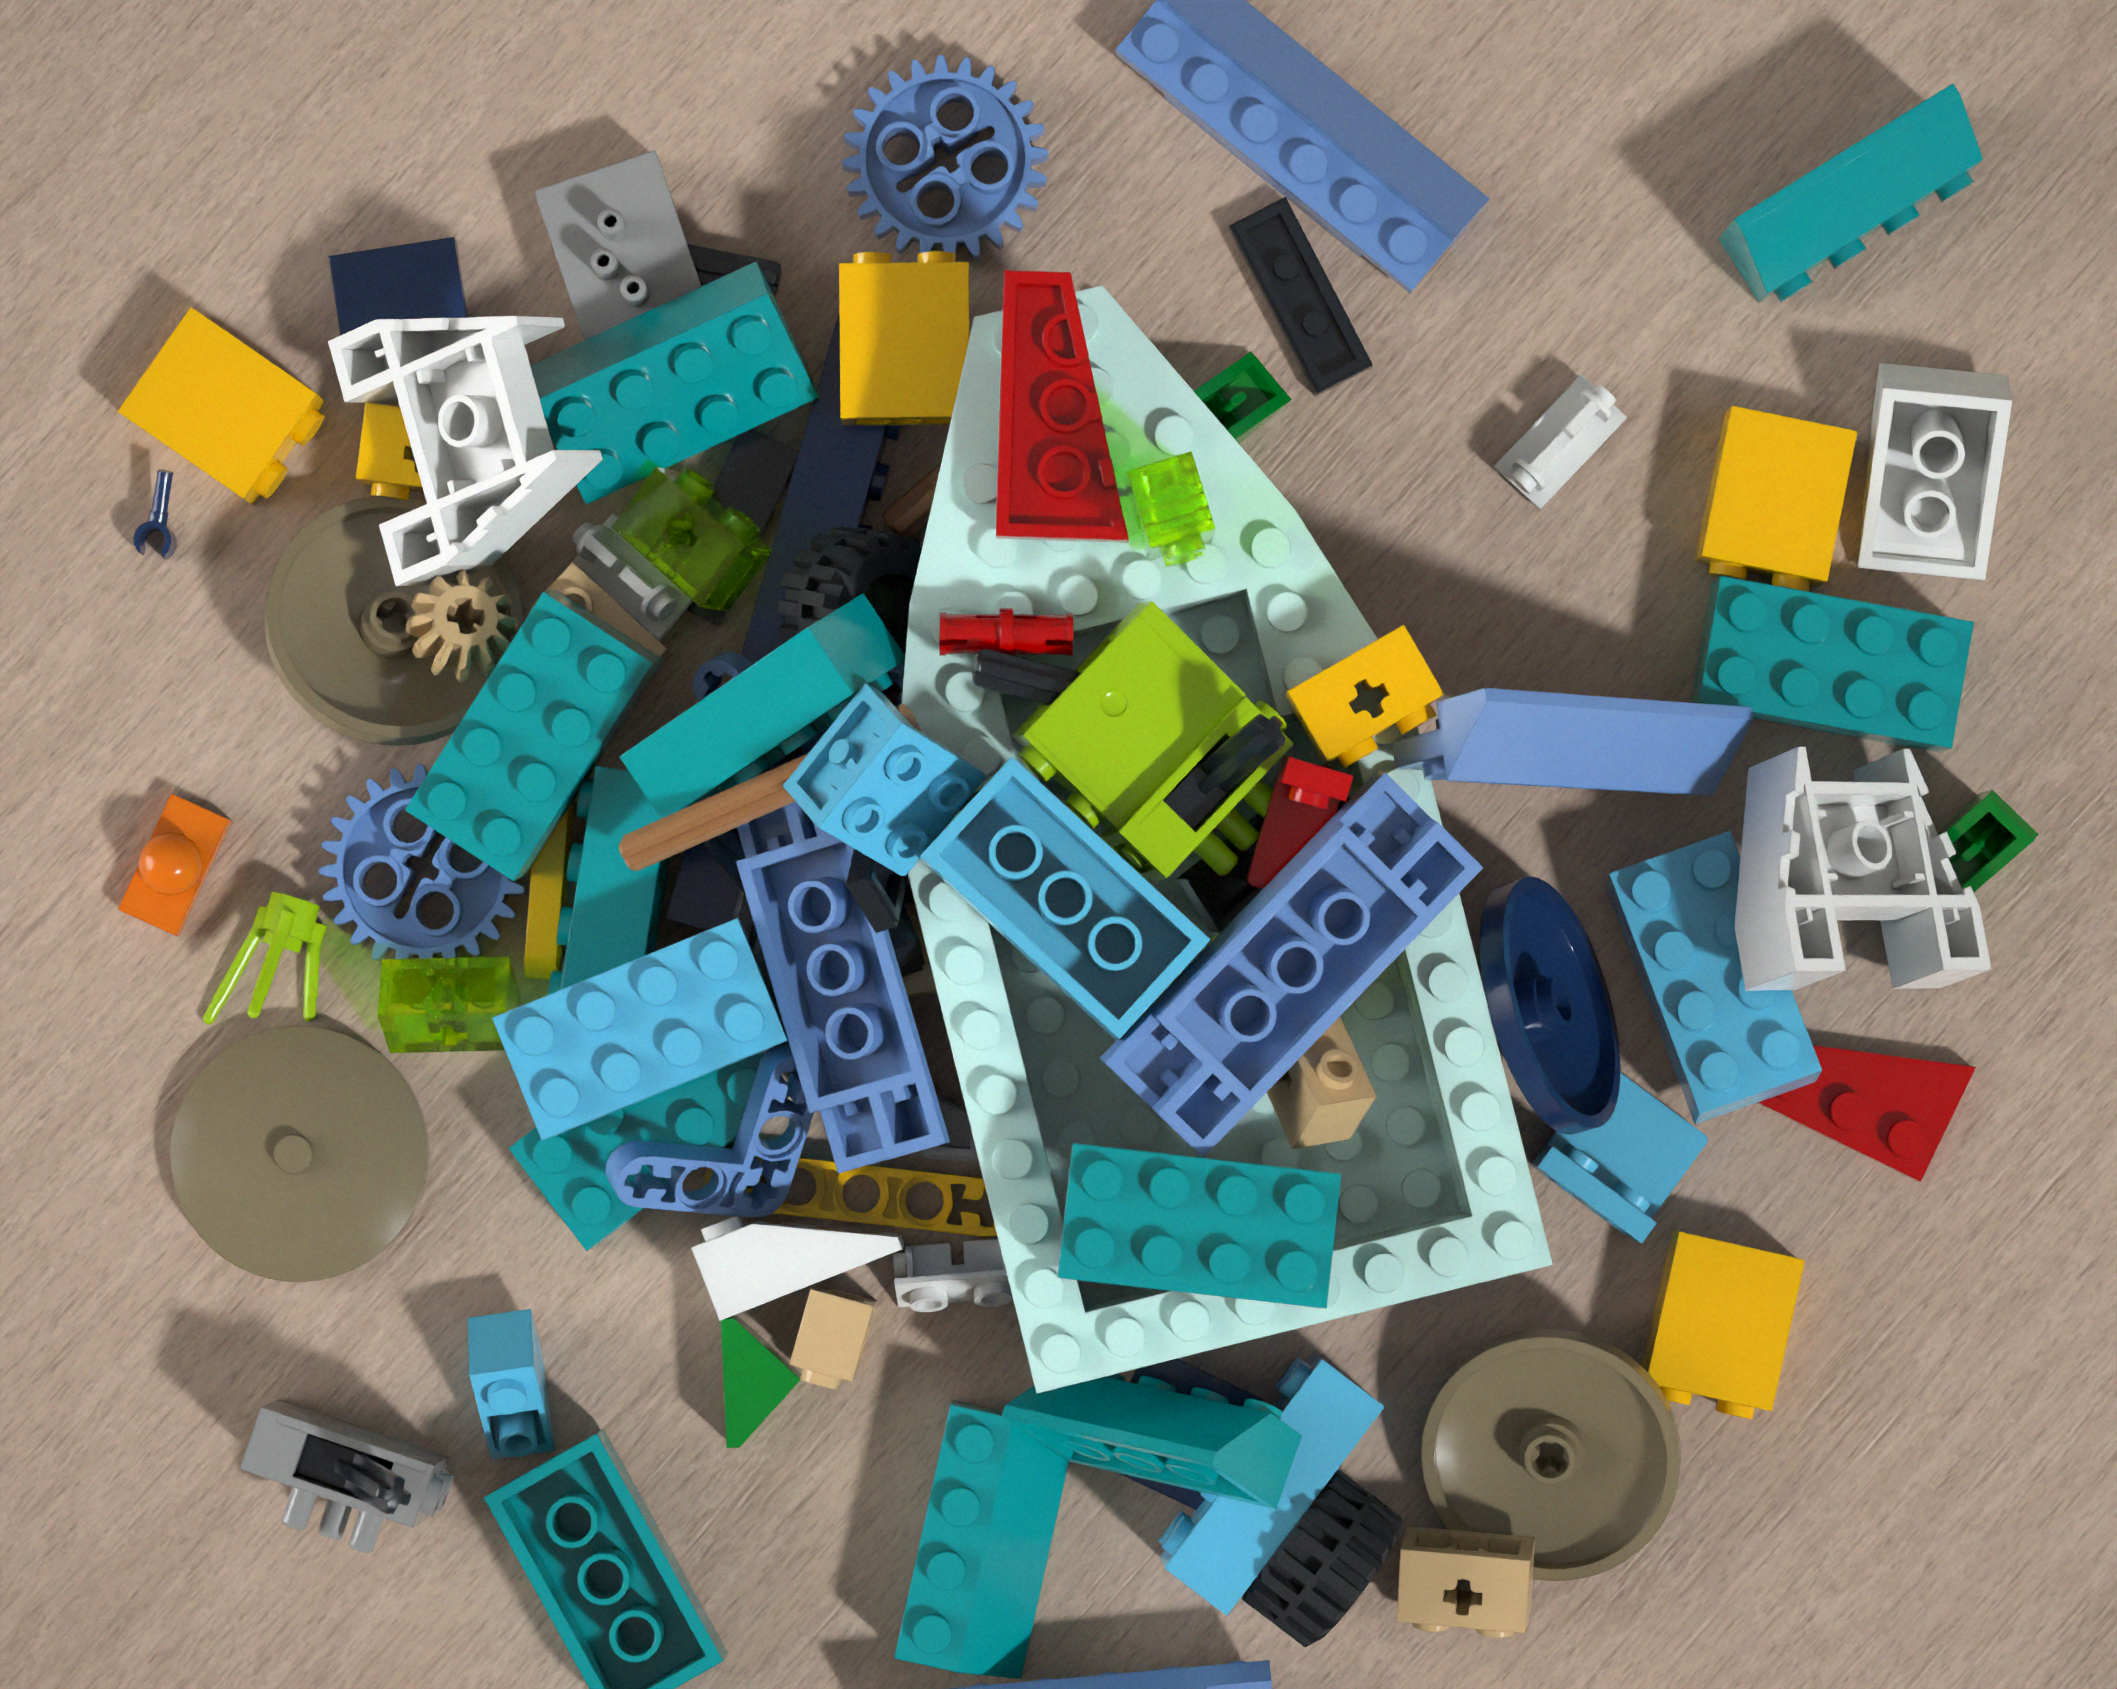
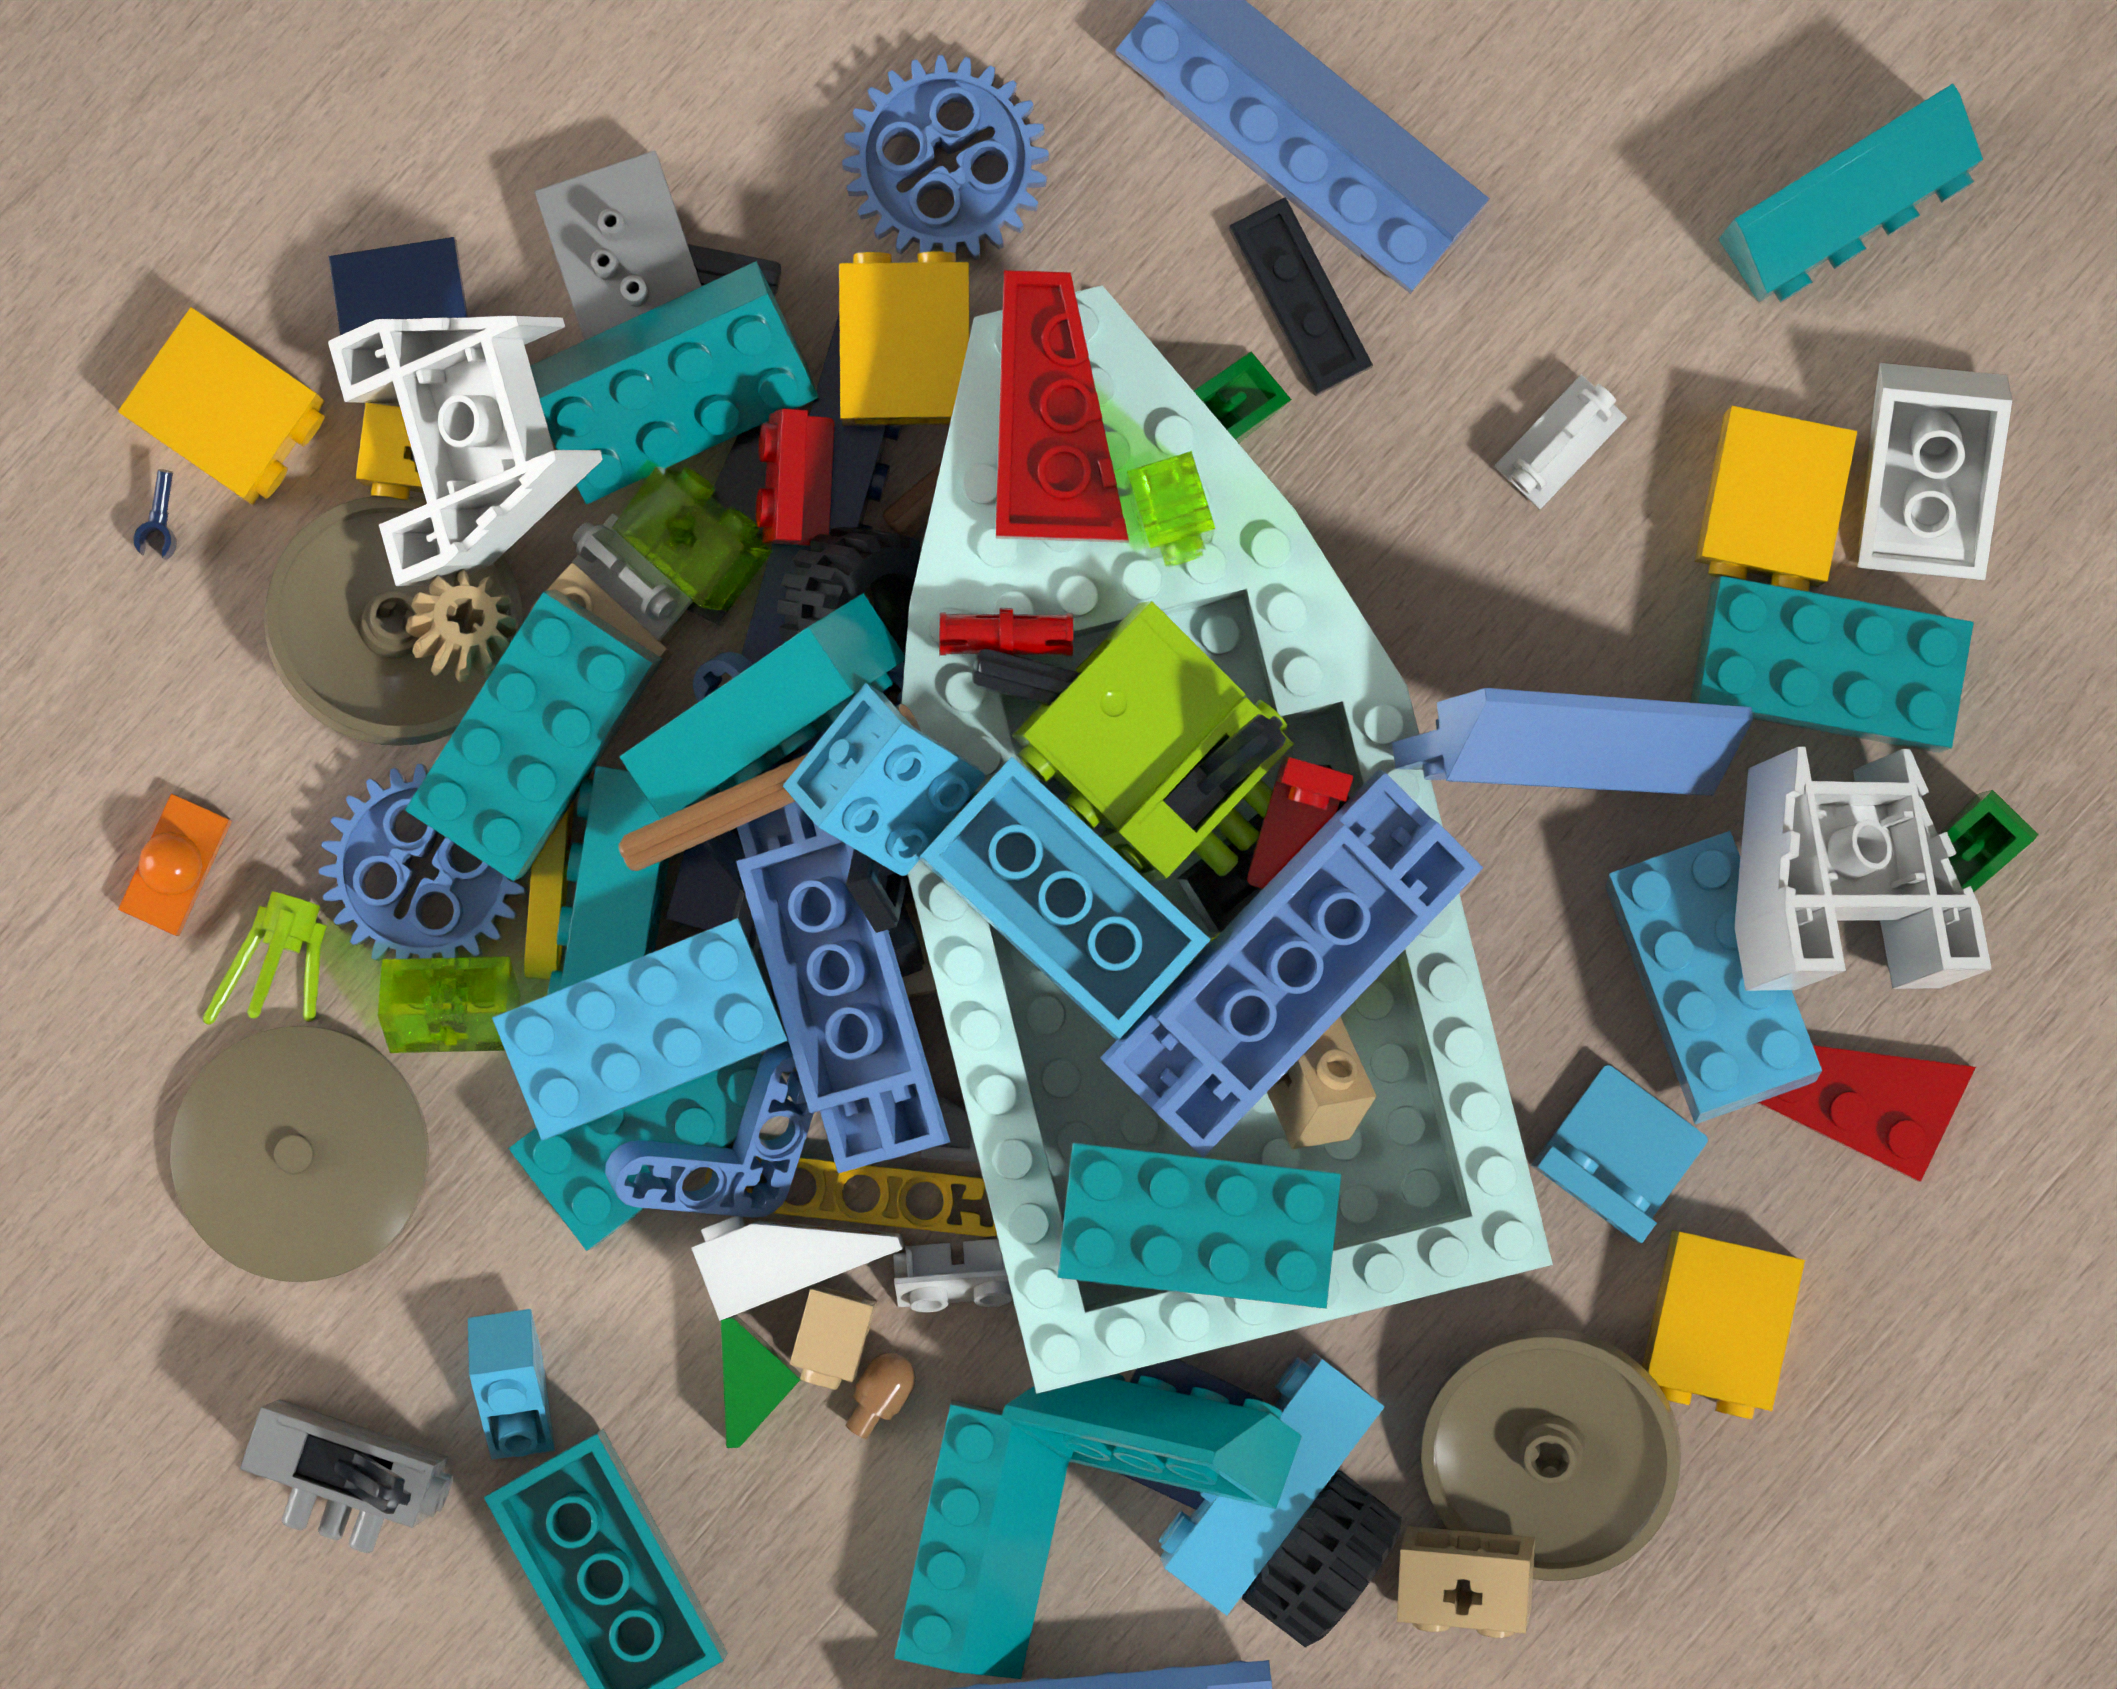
(797, 477): none -> red bracket
(881, 1392): none -> medium nougat cylinder
(1387, 664): yellow brick -> none
(1550, 1005): dark blue dish -> none

